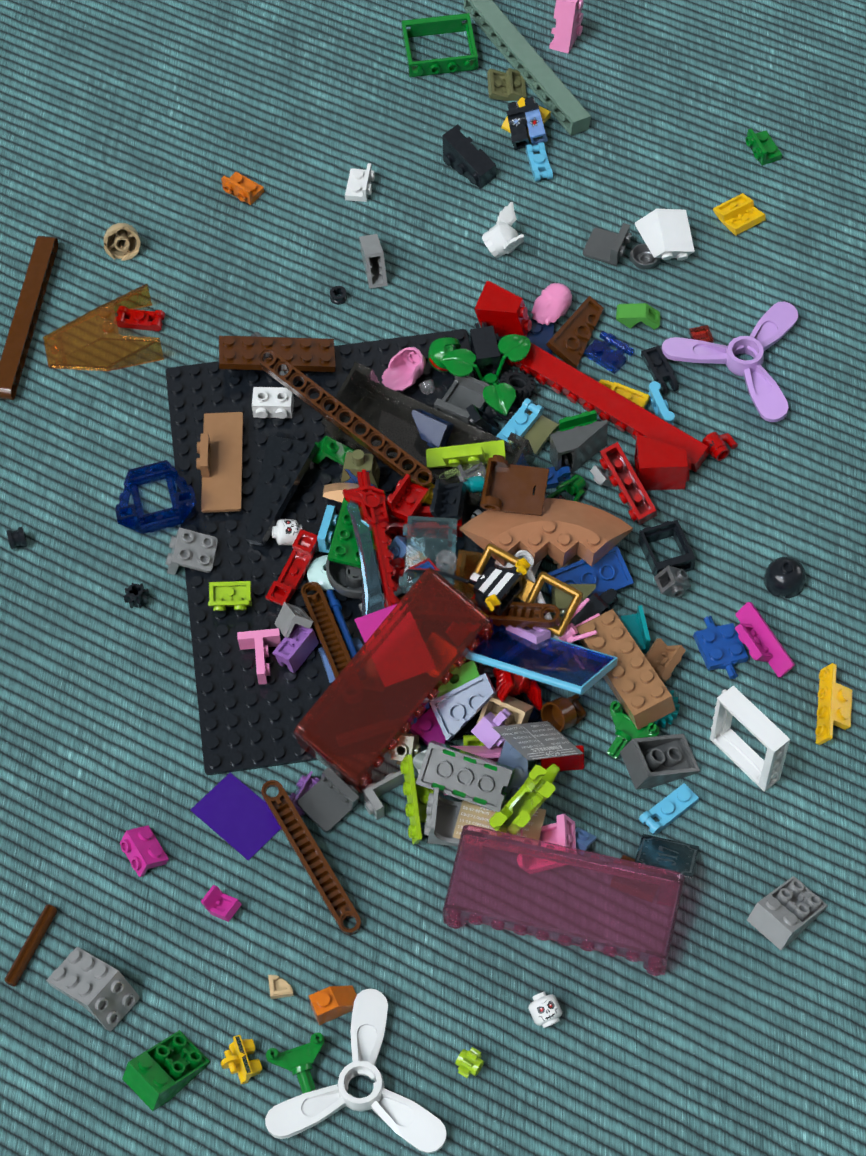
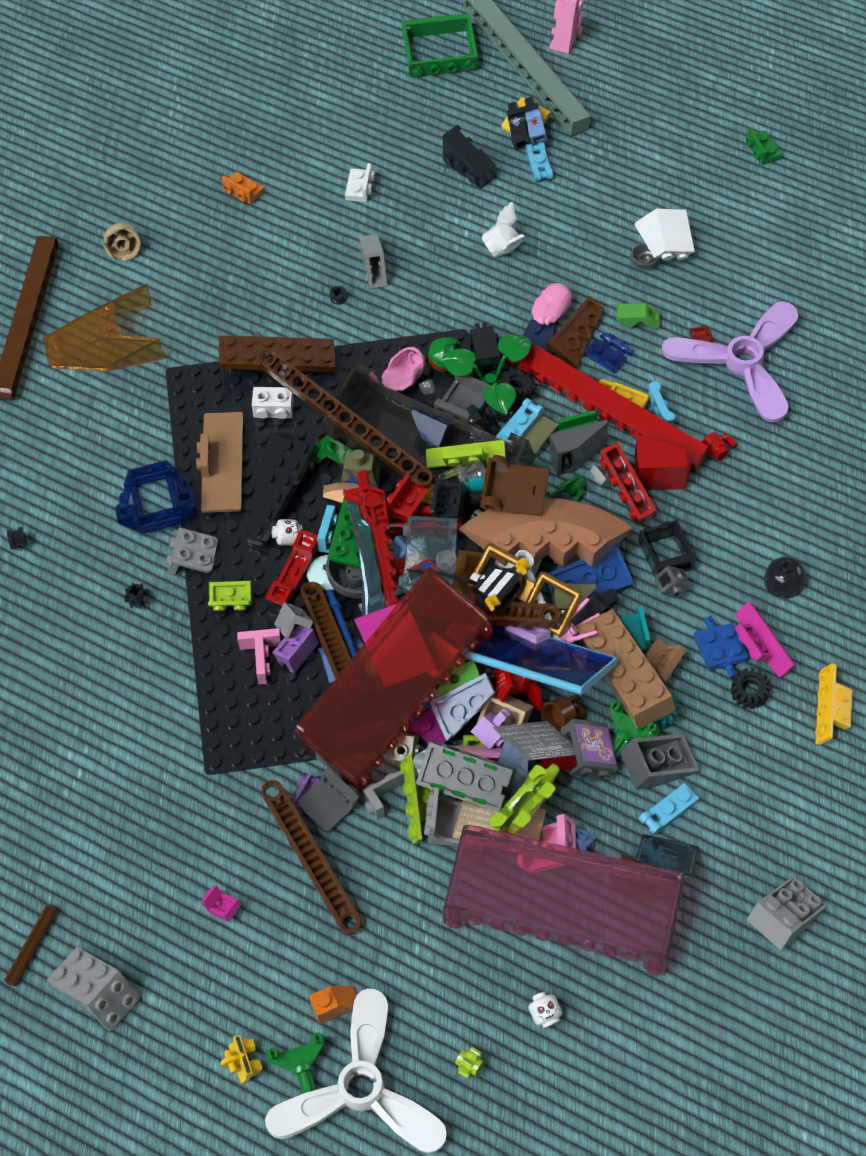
(140, 319): red plate -> none
(143, 849): dark pink bracket -> none
(164, 1070): green slope -> none
(237, 816): dark purple sticker -> none
(279, 987): tan tile -> none
(502, 311): red slope -> none
(506, 86): olive slope -> none
(554, 477): blue plate -> none
(592, 748): none -> panel
(607, 245): dark grey bracket -> none
(659, 368): black hinge -> none
(739, 214): yellow slope -> none
(747, 698): none -> black tyre
(760, 771): white window -> none

